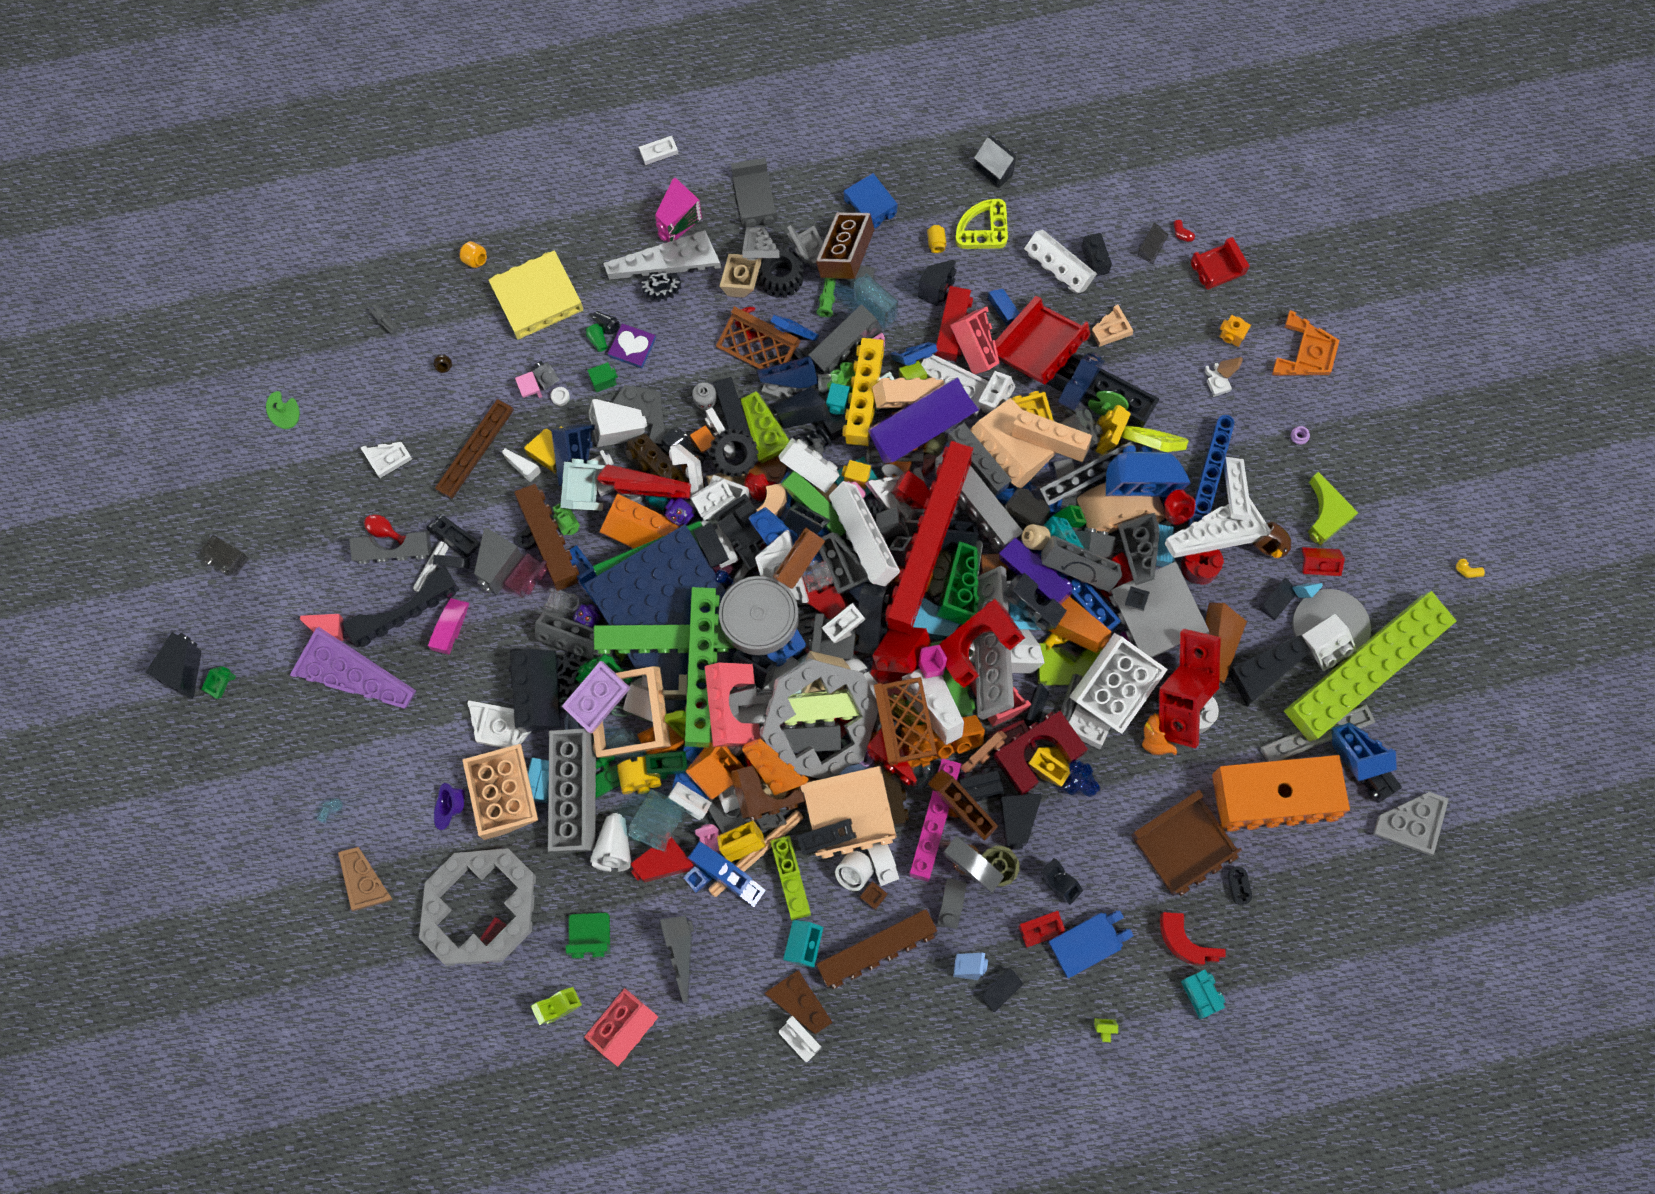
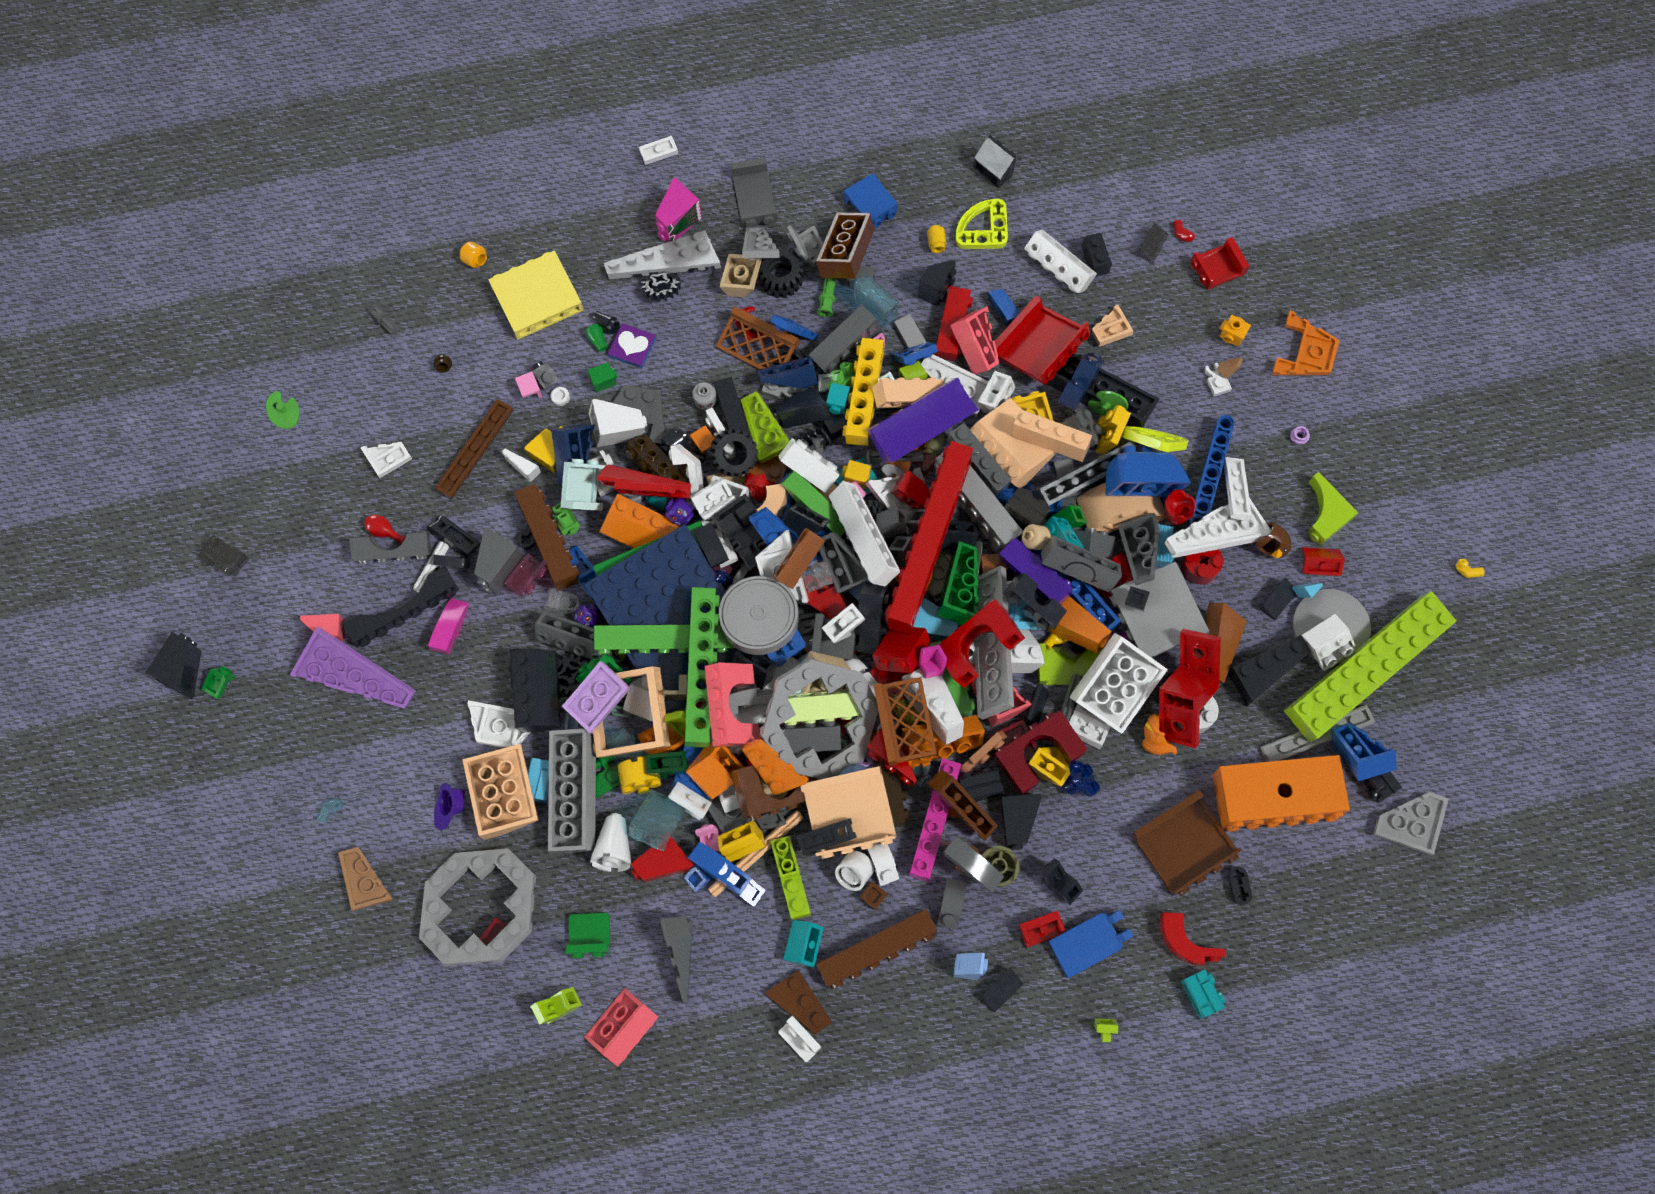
(909, 331): none -> light grey tile

